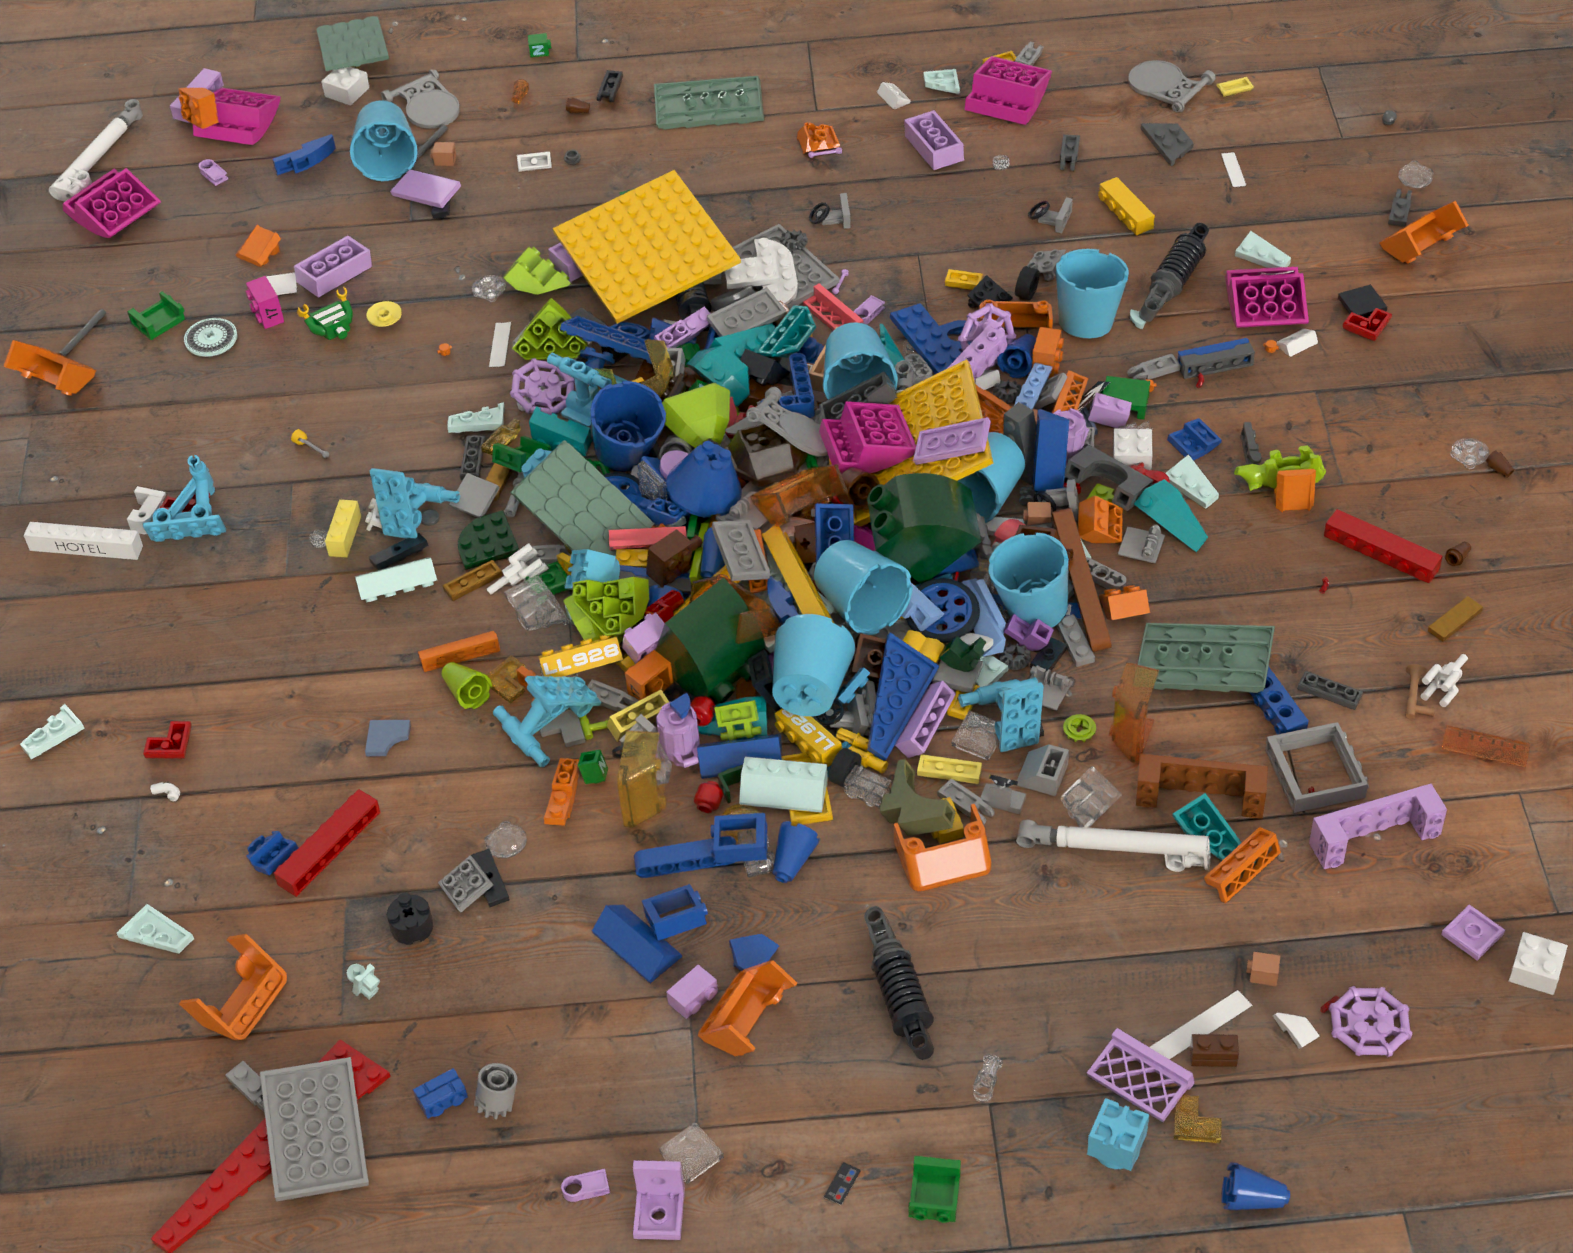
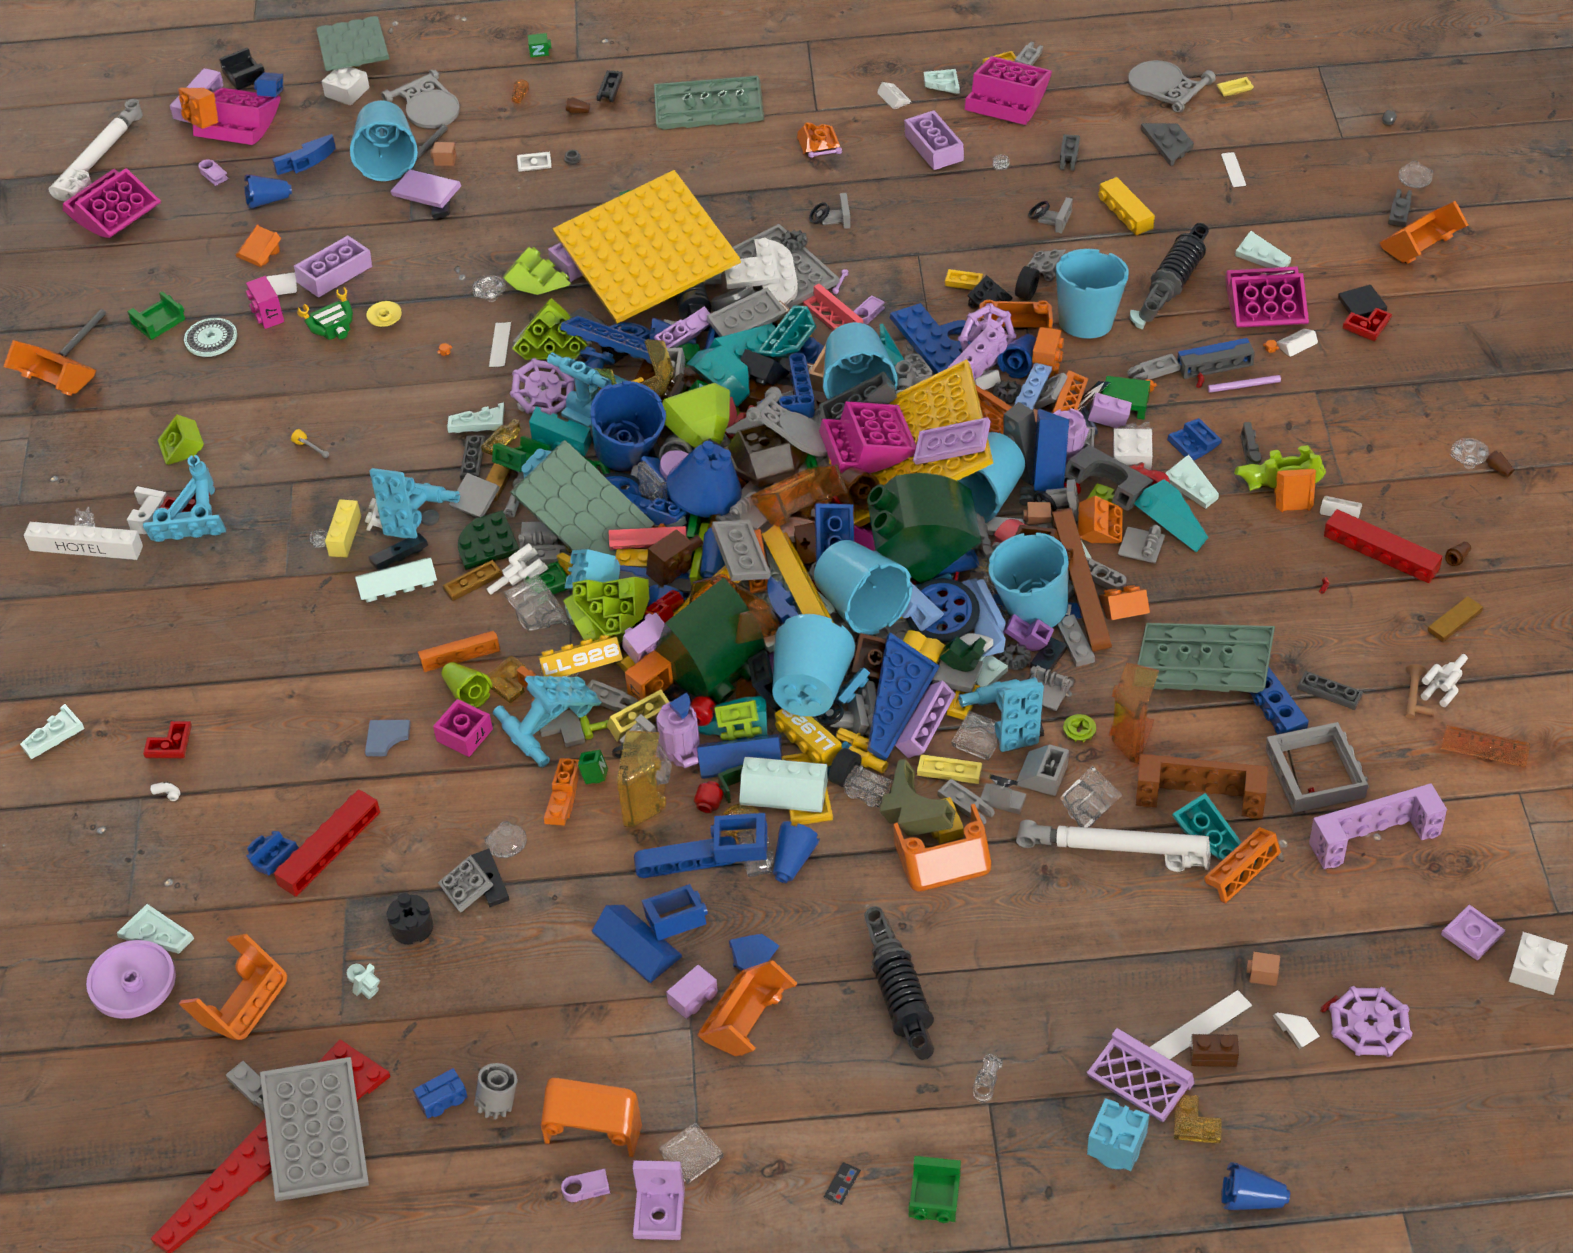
(84, 518): none -> clear plate
(131, 979): none -> lavender dish
(180, 440): none -> lime slope
(241, 68): none -> black panel
(265, 190): none -> blue cone
(269, 84): none -> blue brick
(463, 727): none -> dark pink brick
(536, 534): none -> light grey hinge
(591, 1108): none -> orange windscreen
(1244, 383): none -> lavender bar
(1330, 504): none -> white slope

